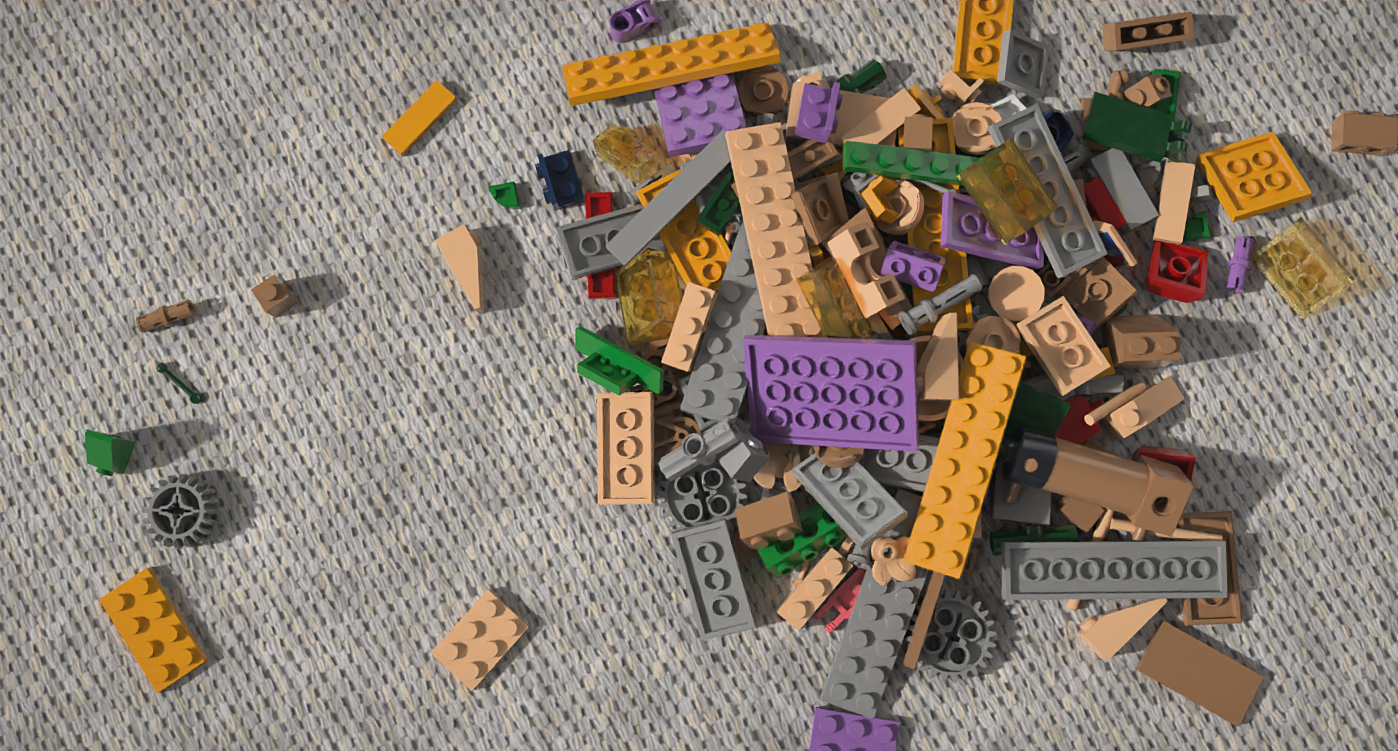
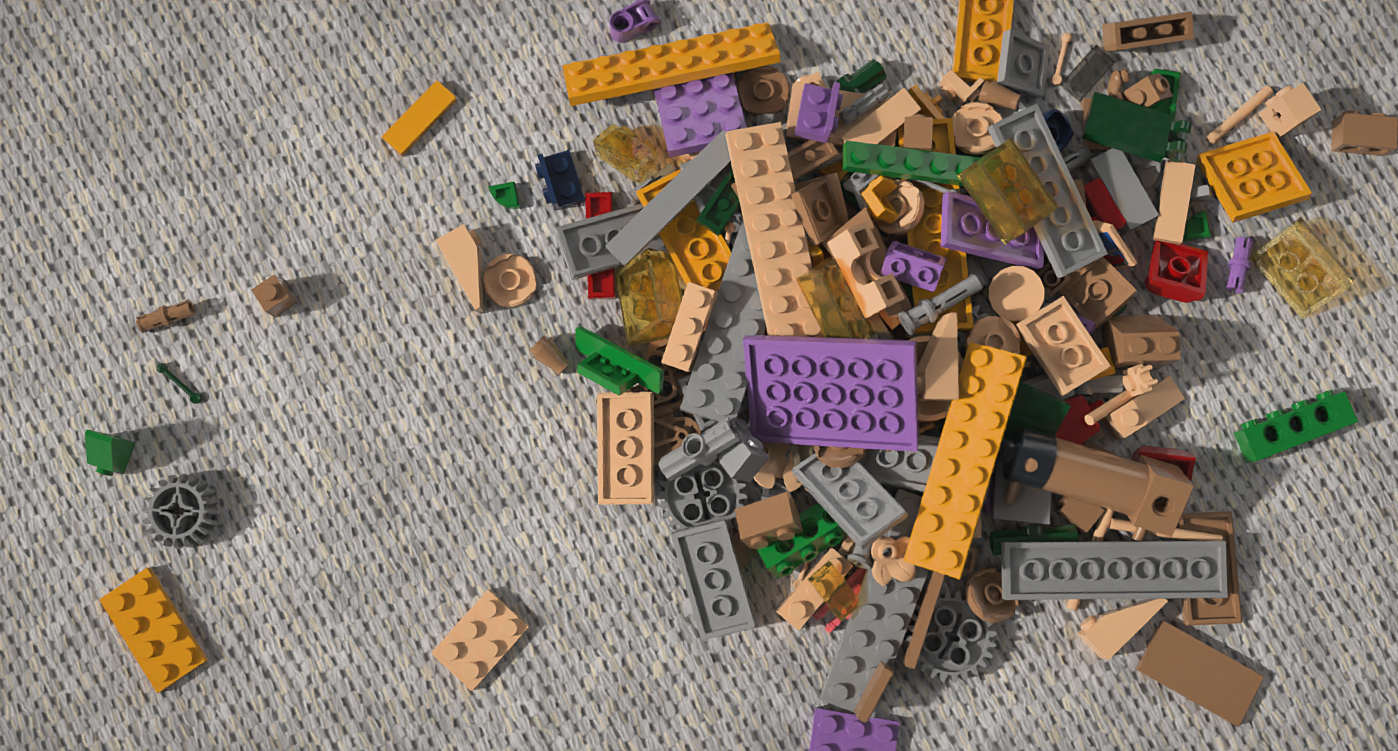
(516, 287): none -> light nougat tile
(549, 354): none -> medium nougat cone
(834, 591): none -> clear yellow tile
(864, 104): none -> light grey axle
(873, 692): none -> medium nougat tile
(985, 596): none -> medium nougat tile
(999, 96): none -> medium nougat cone
(1056, 79): none -> light nougat hinge
(1087, 73): none -> clear smoke tile
(1138, 379): none -> light nougat plate
(1240, 114): none -> light nougat bar
(1289, 109): none -> light nougat brick
(1335, 415): none -> green brick

